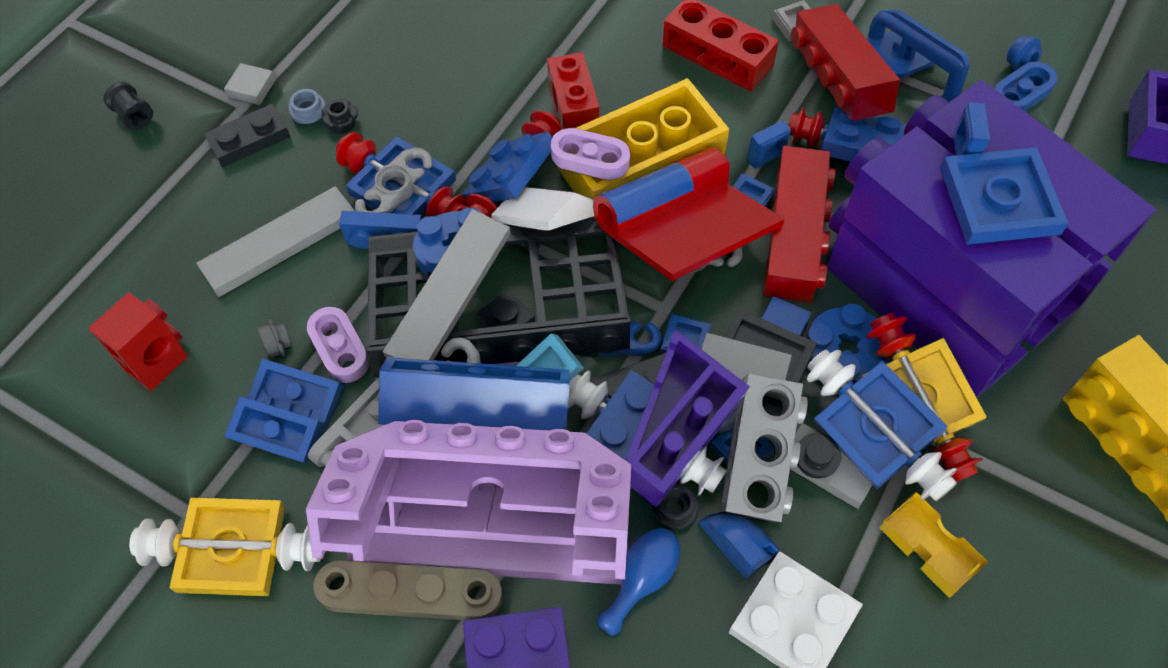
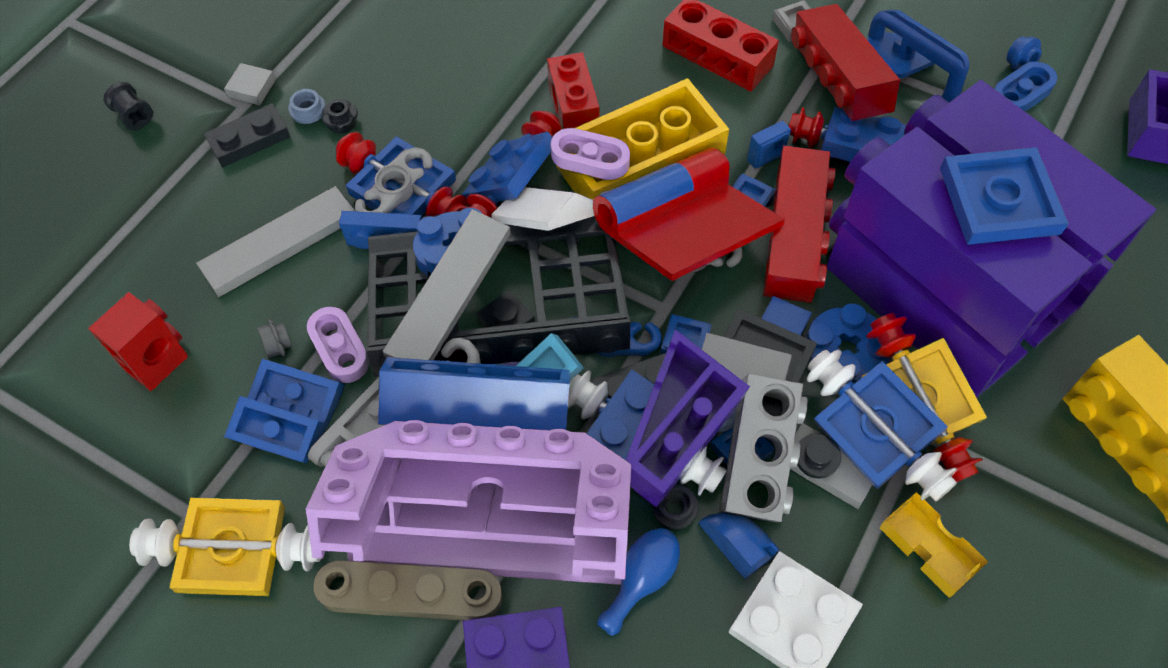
(972, 130): blue tile -> none

